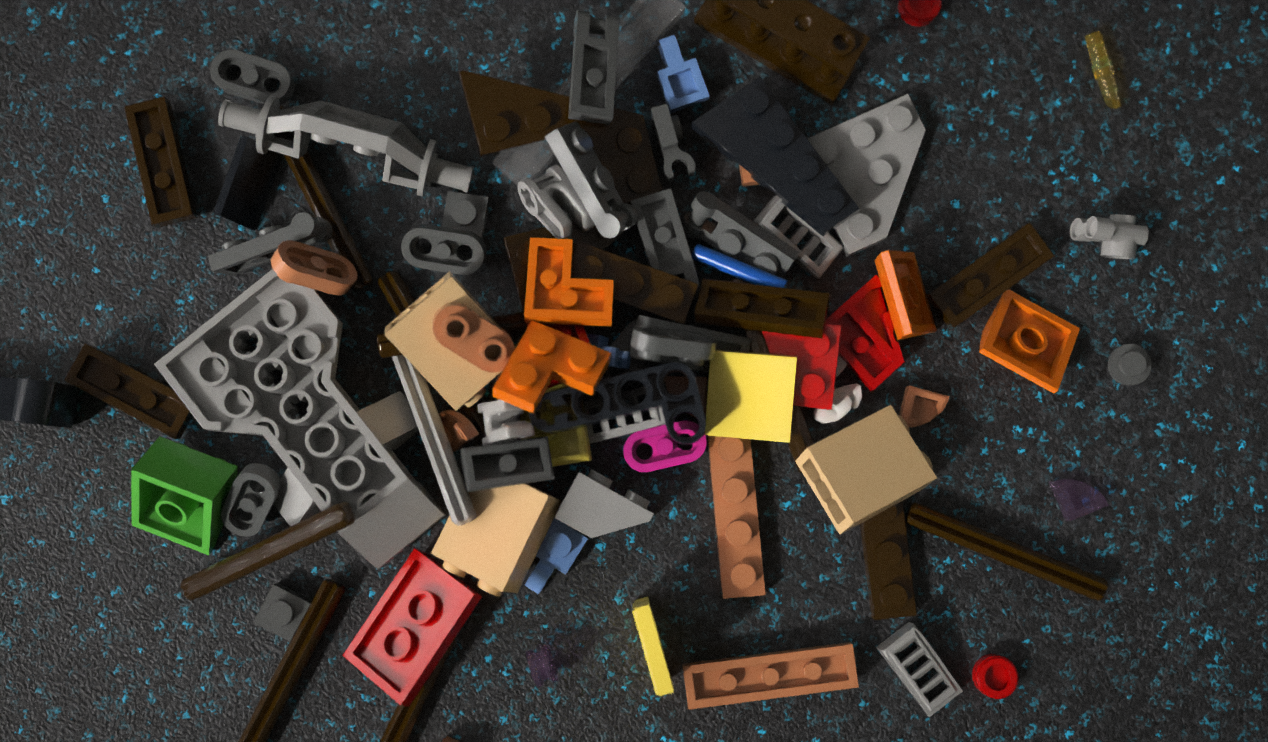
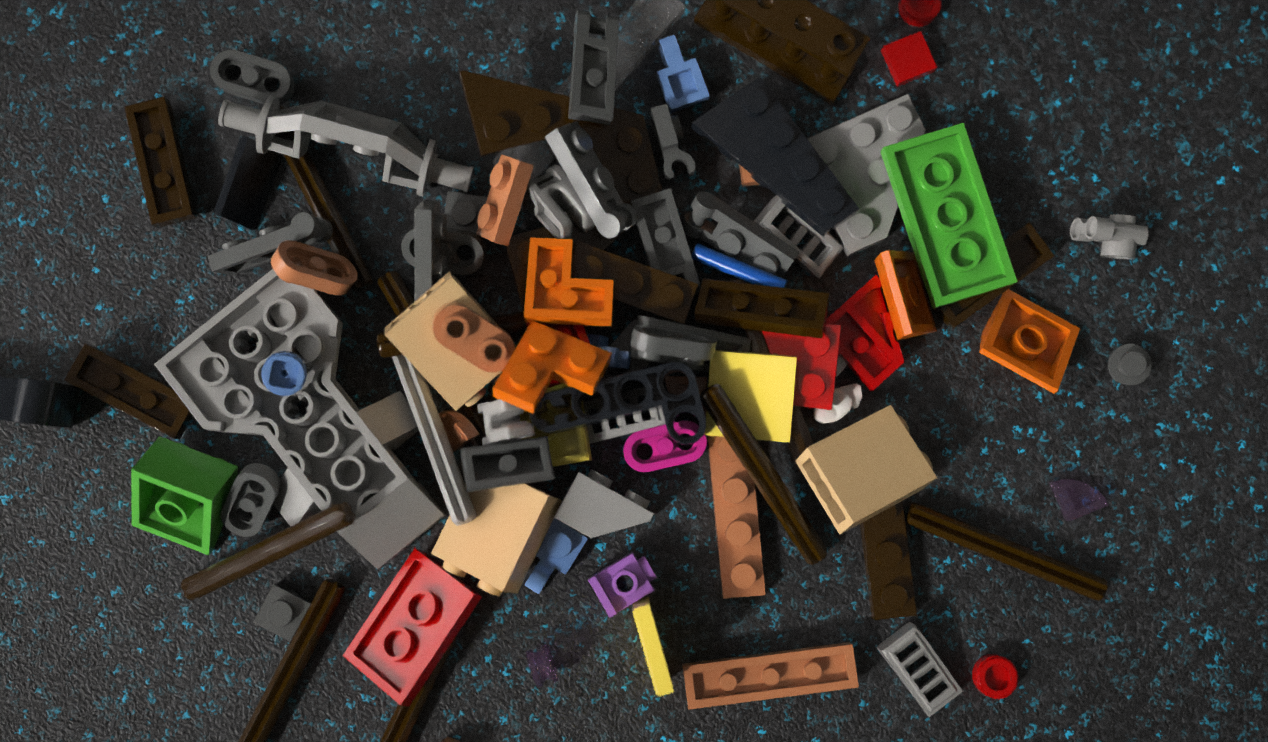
(284, 373): none -> medium blue tile
(429, 230): none -> dark grey plate
(507, 191): none -> nougat plate
(605, 583): none -> medium lavender brick
(763, 473): none -> dark brown axle
(908, 58): none -> red tile
(921, 406): nougat tile -> none
(948, 216): none -> bright green plate
(1103, 69): clear yellow piece -> none

